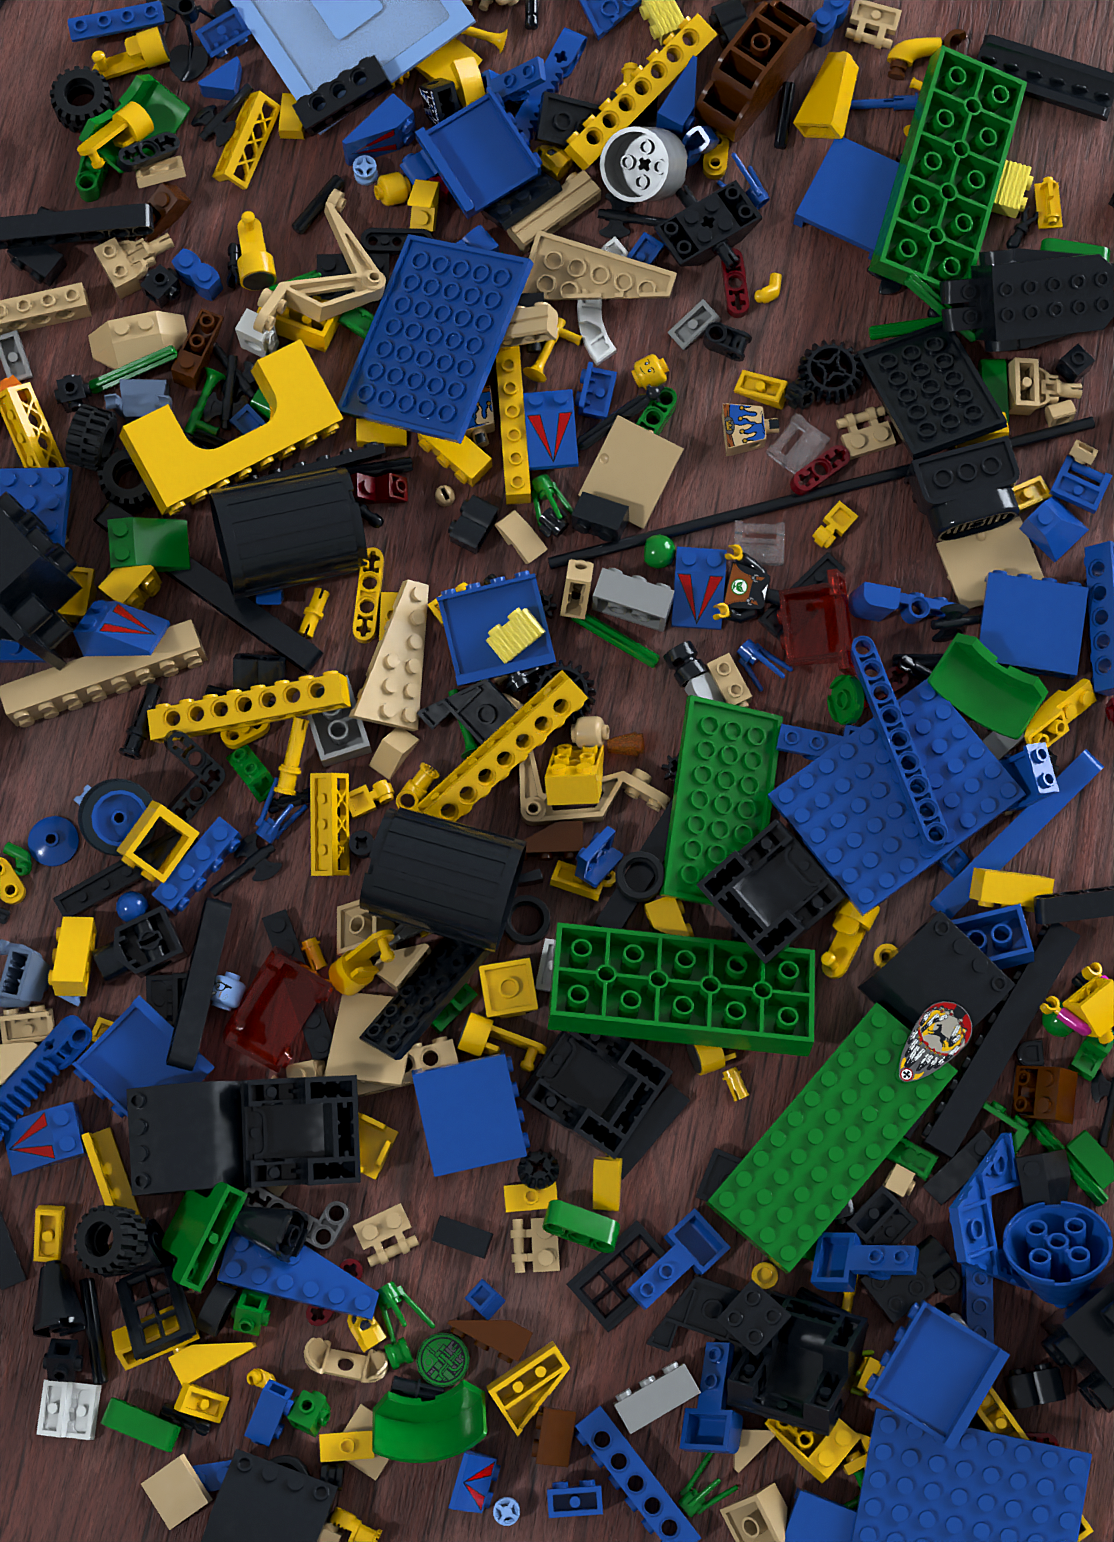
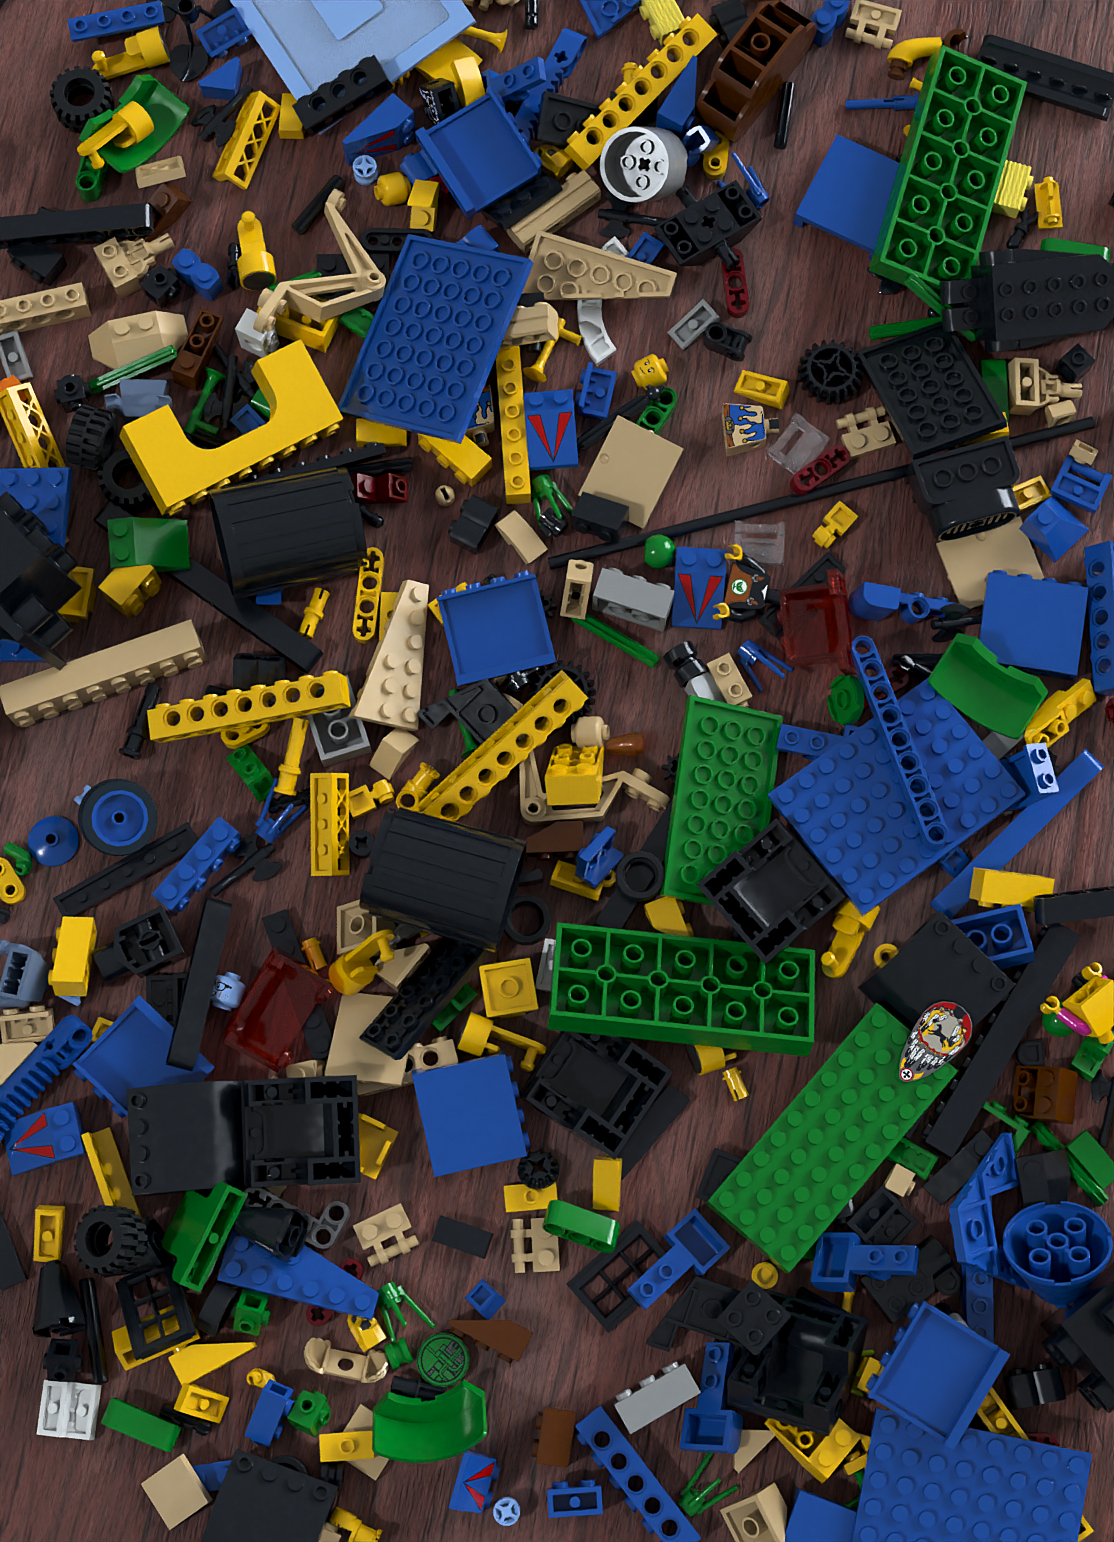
(118, 630): blue slope -> none
(131, 905): blue piece -> none
(139, 831): yellow window -> none
(142, 160): black beam -> none
(201, 773): black beam -> none
(514, 635): light yellow brick -> none
(528, 1385): yellow wedge -> none
(771, 291): yellow arm -> none
(799, 394): black gear -> none
(829, 98): yellow slope -> none

